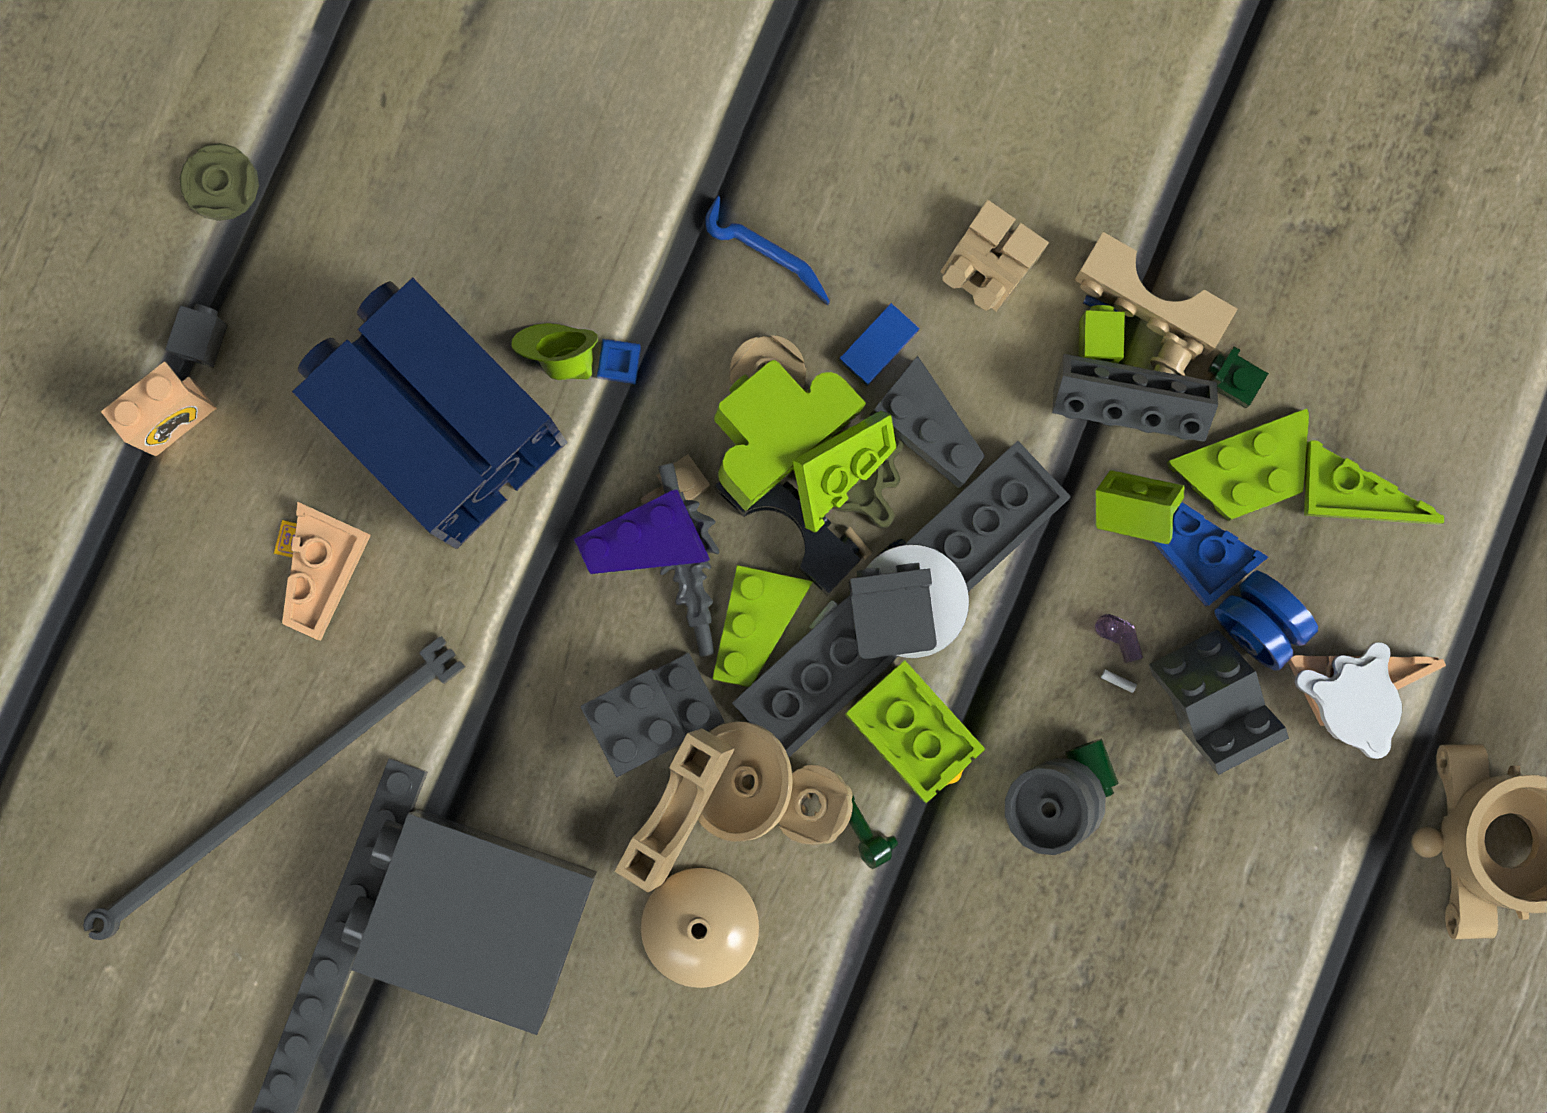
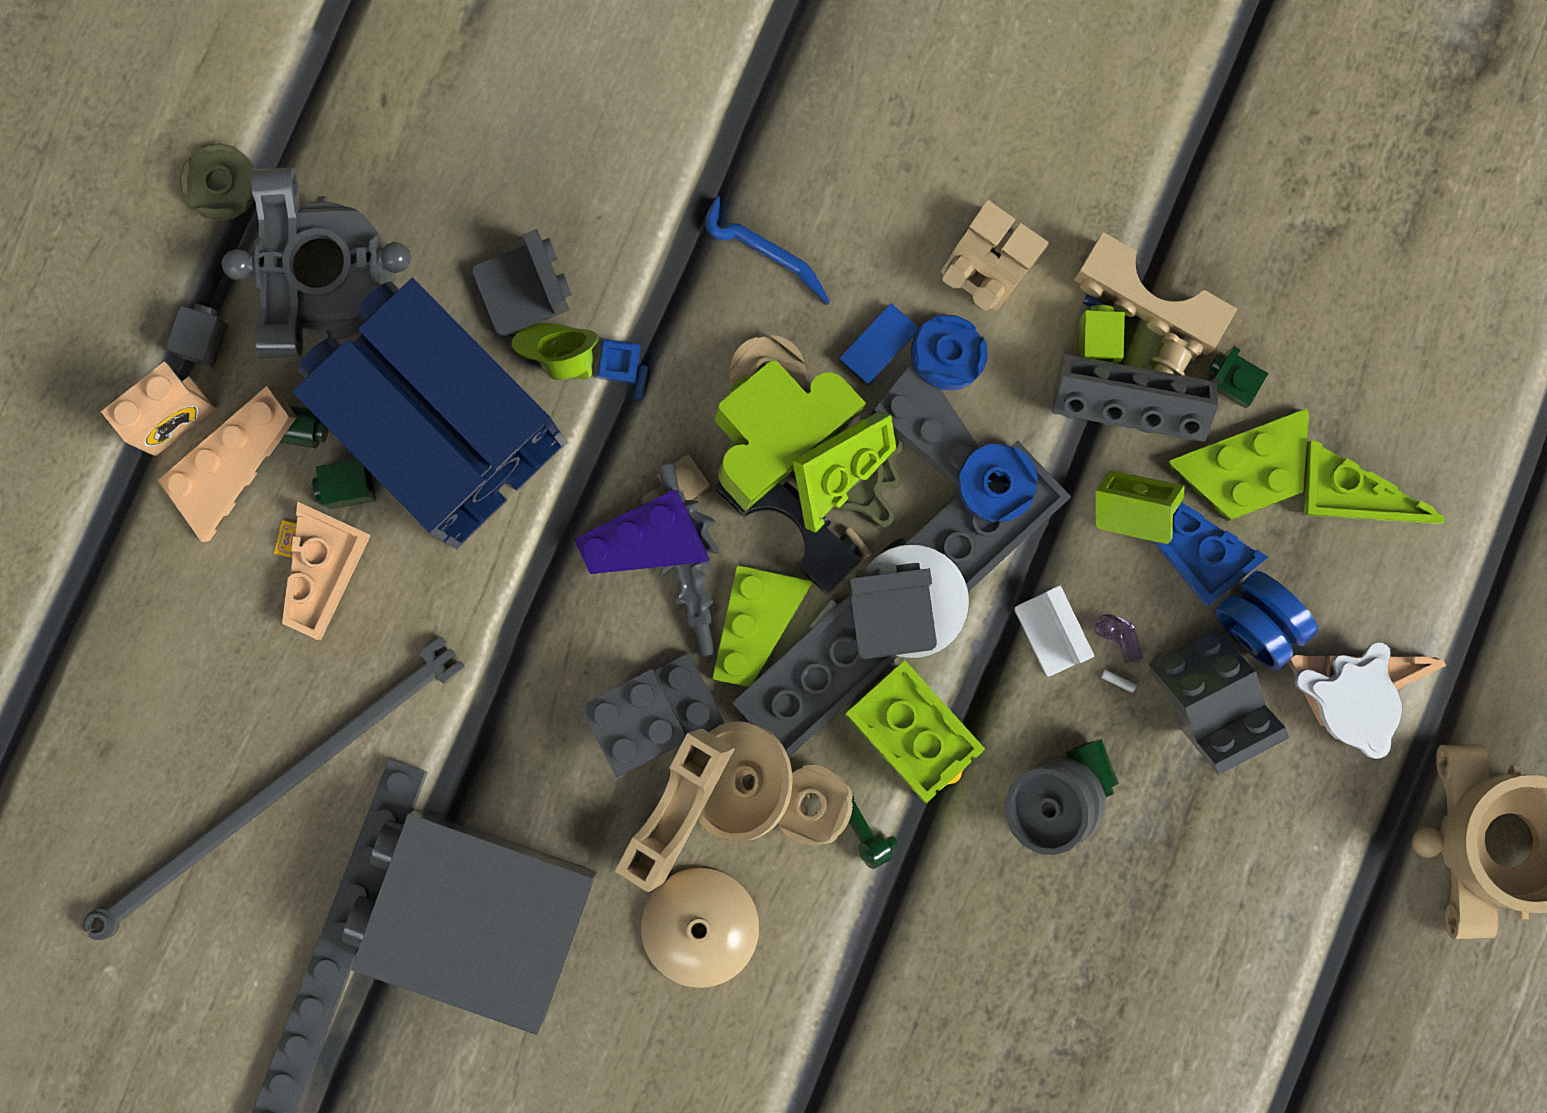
(226, 461): none -> light nougat wing
(289, 306): none -> dark grey piece
(305, 430): none -> dark green brick
(343, 484): none -> dark green brick
(522, 286): none -> dark grey bracket
(640, 383): none -> dark blue piece
(948, 352): none -> blue tile
(1001, 460): none -> blue plate
(1053, 631): none -> white panel

